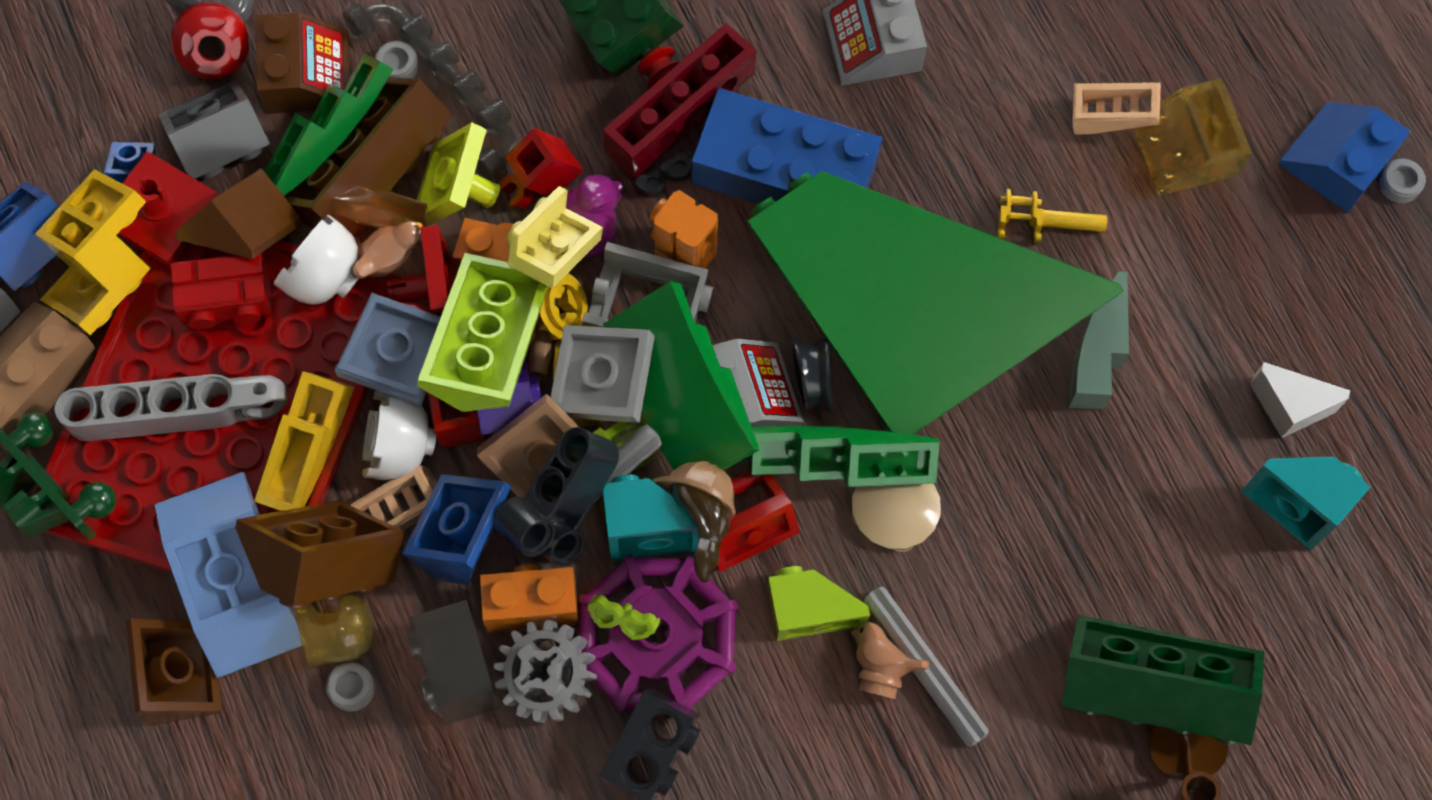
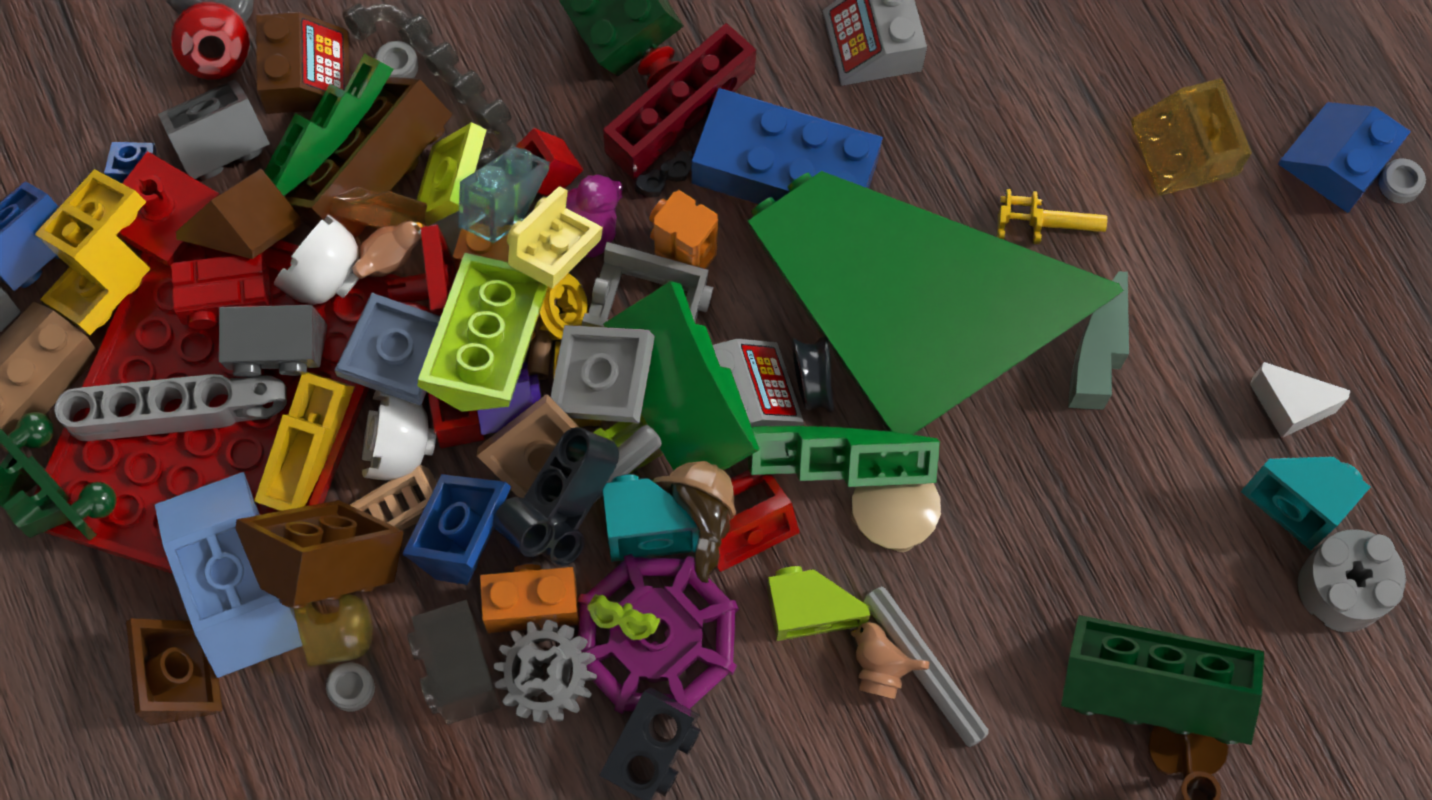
(271, 338): none -> dark grey slope
(500, 193): none -> clear light blue slope
(1102, 93): light nougat slope -> none
(1373, 586): none -> light grey brick

